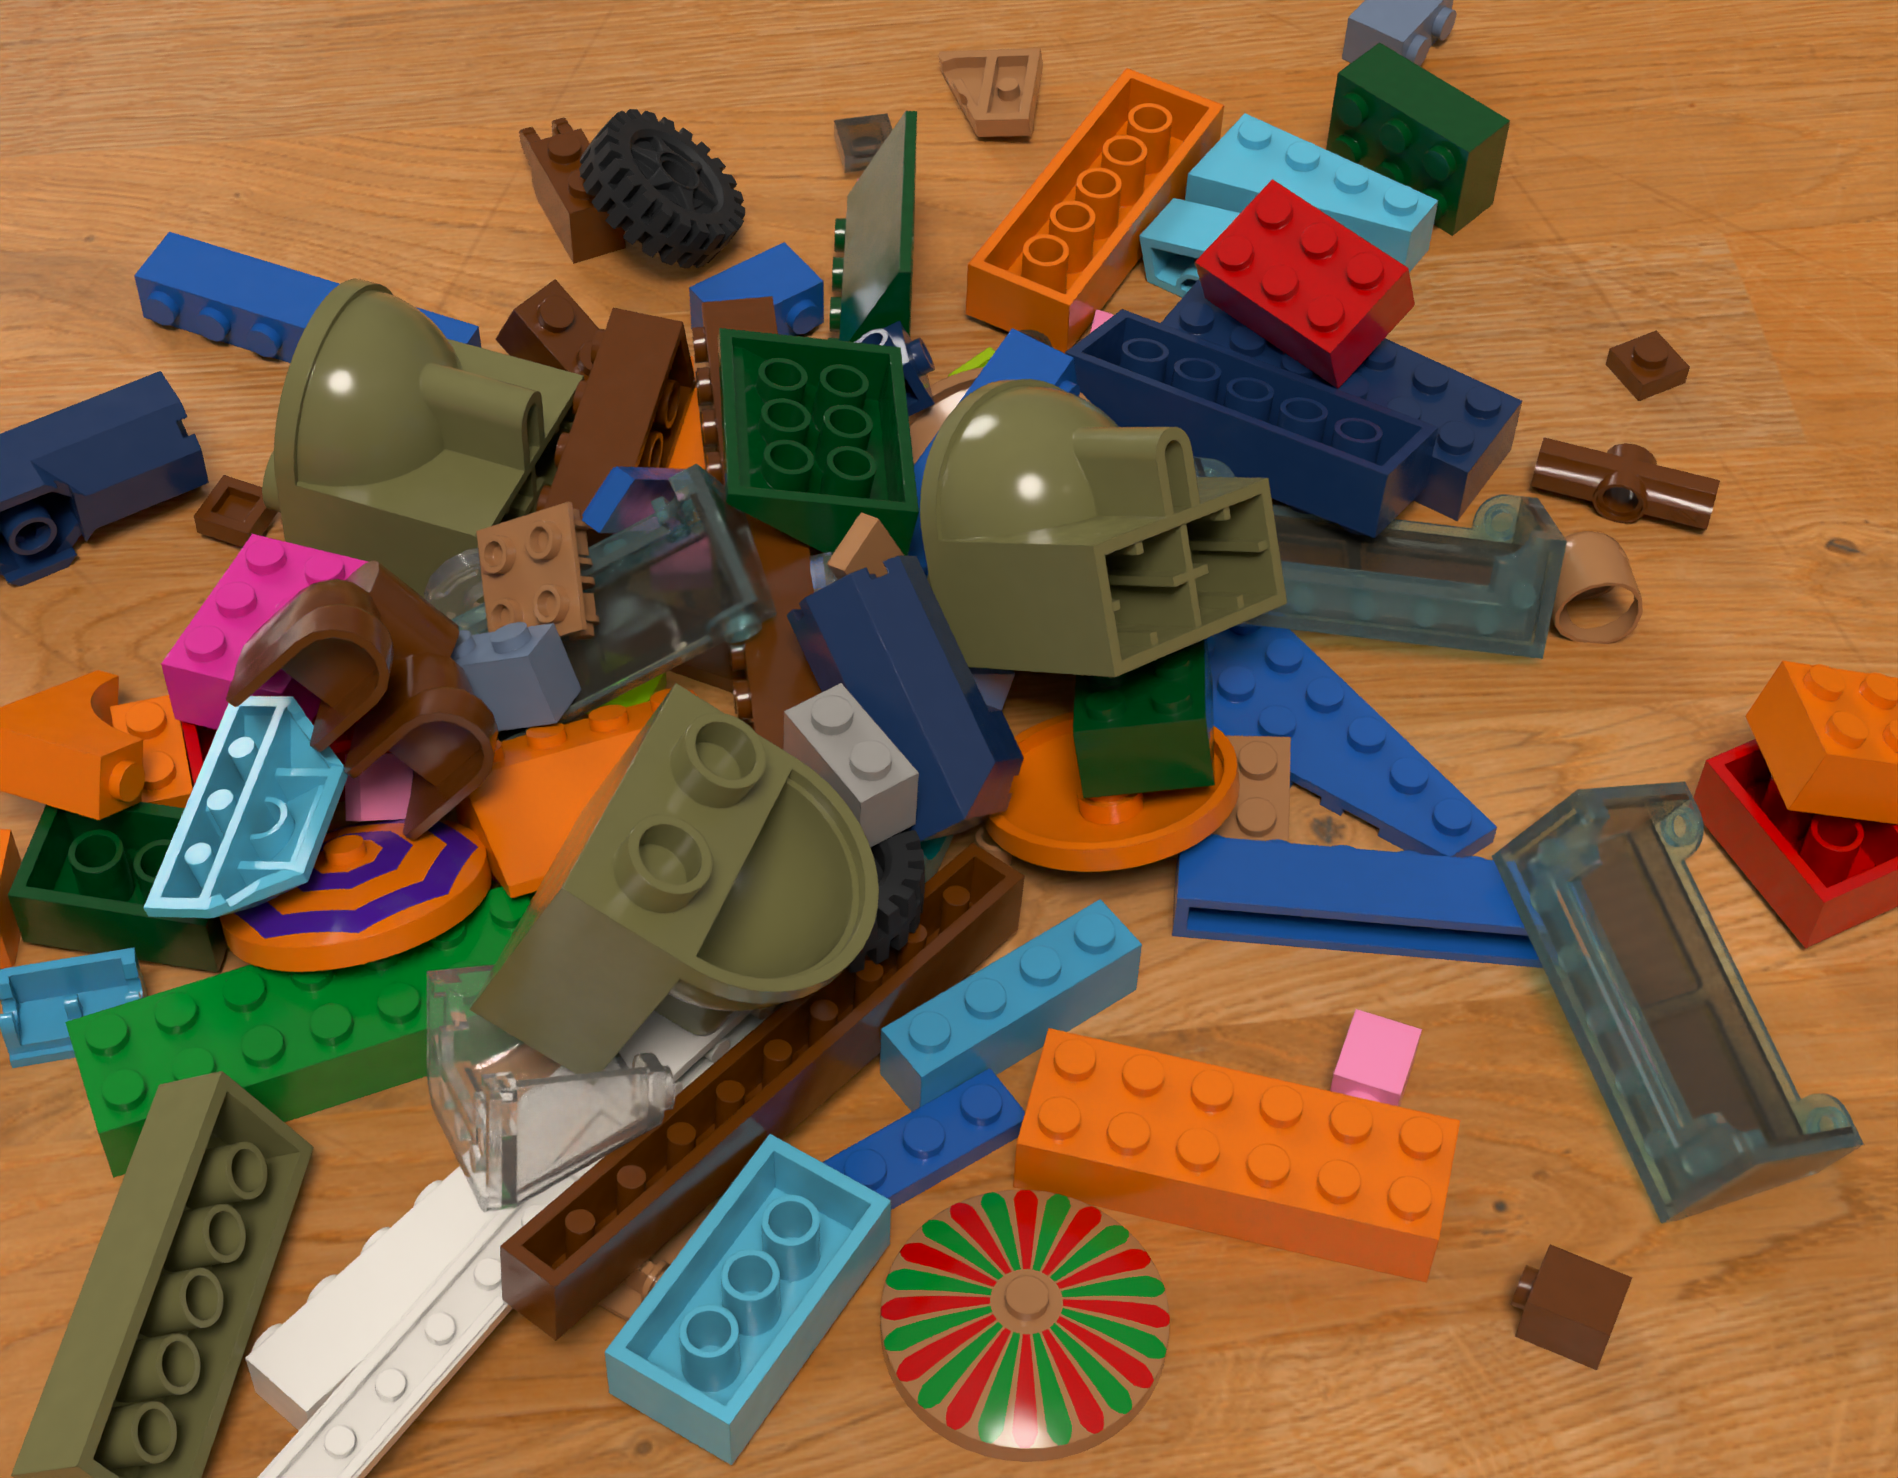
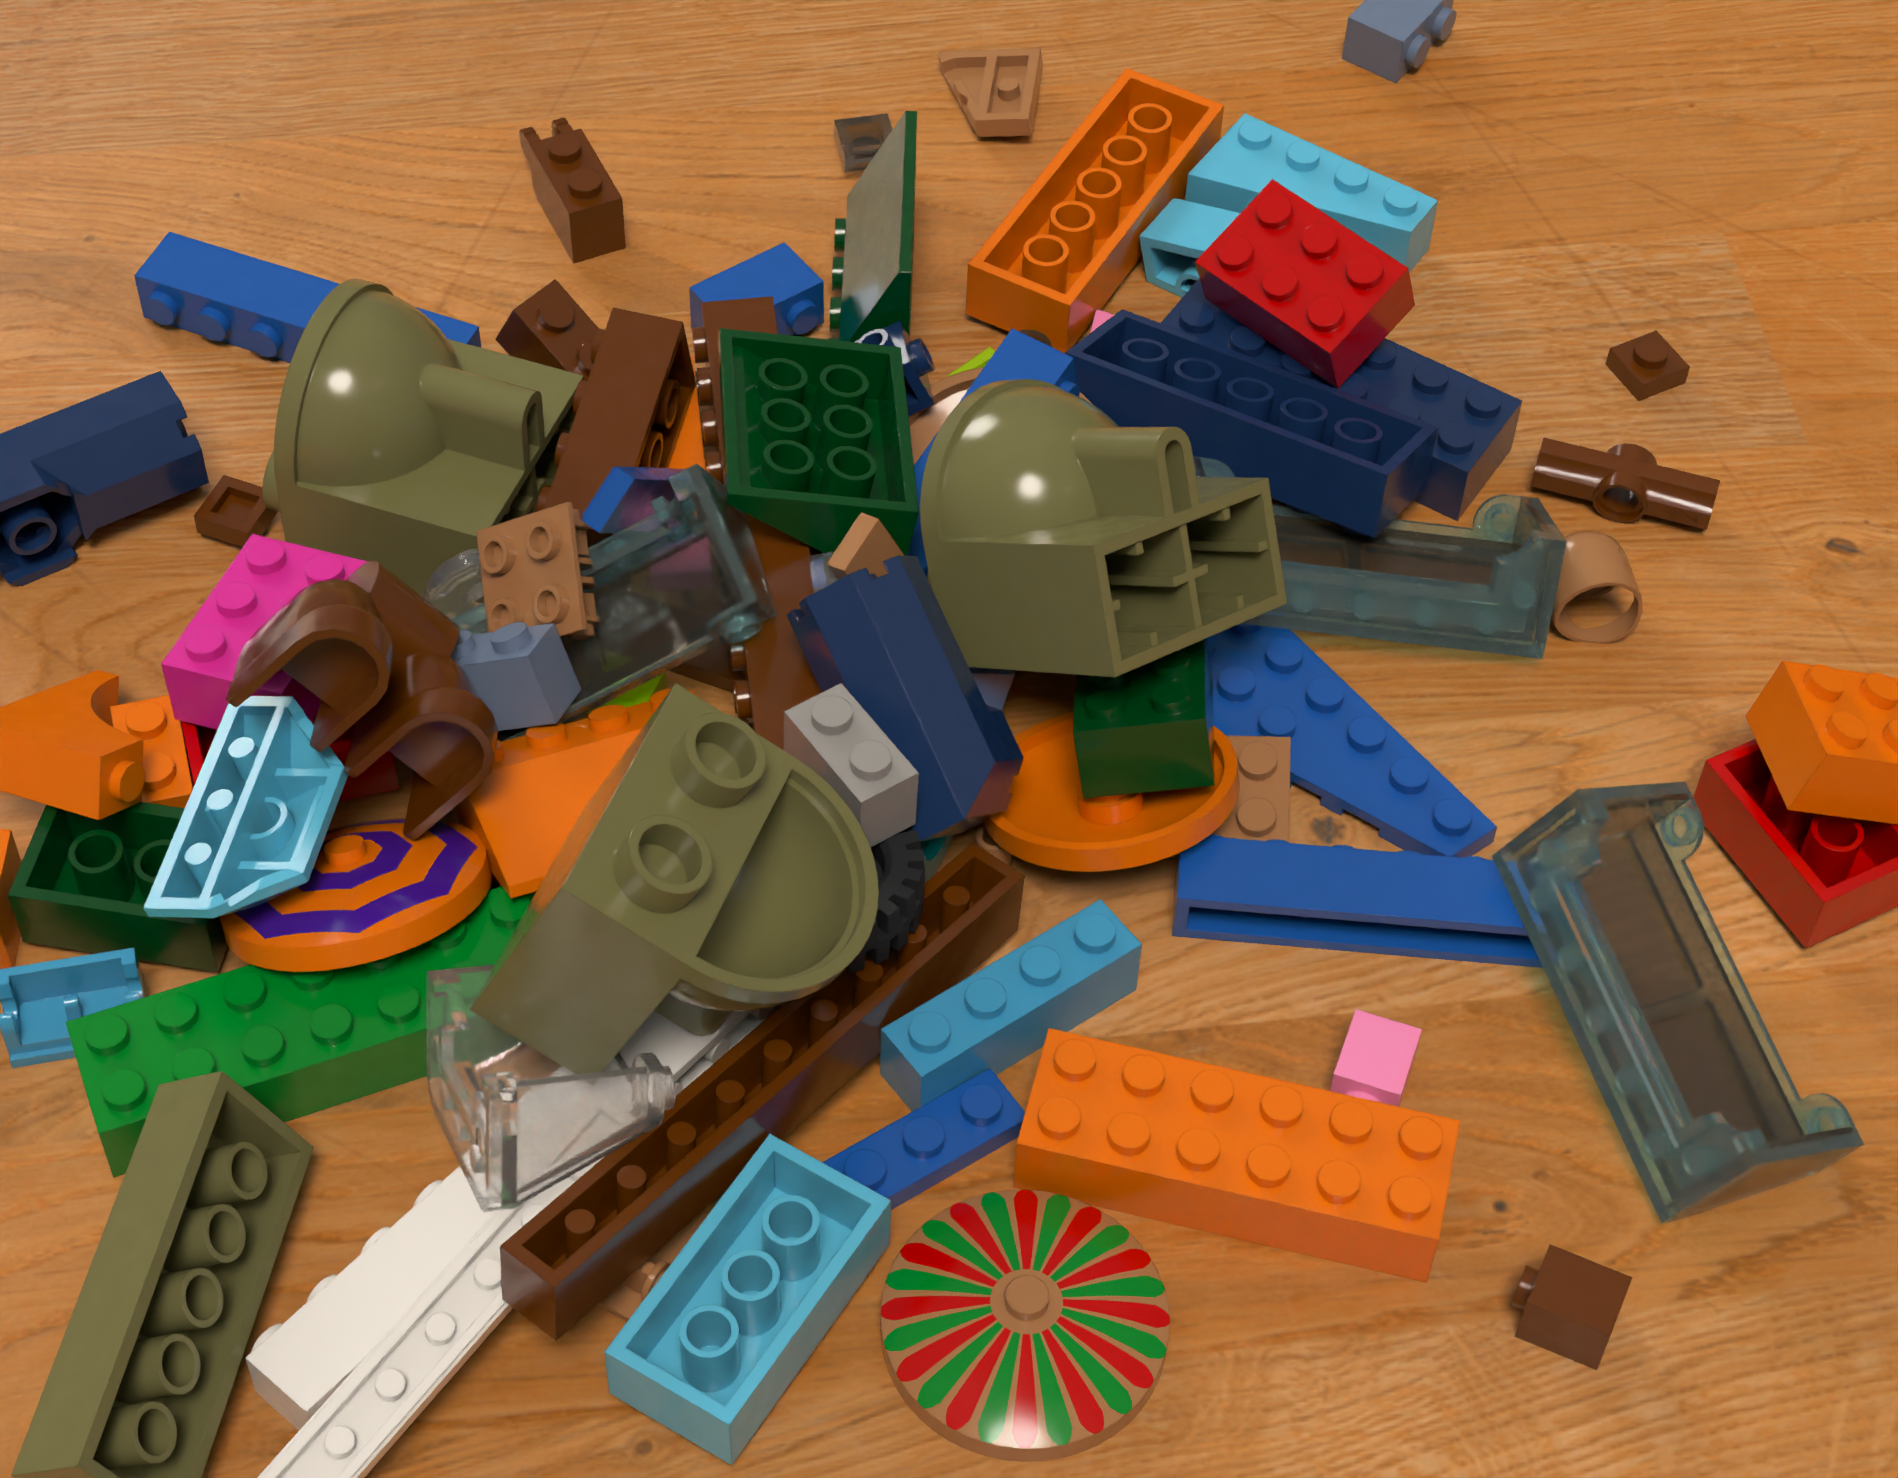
(379, 791): bright pink tile -> none
(662, 189): black wheel -> none
(1418, 133): dark green brick -> none

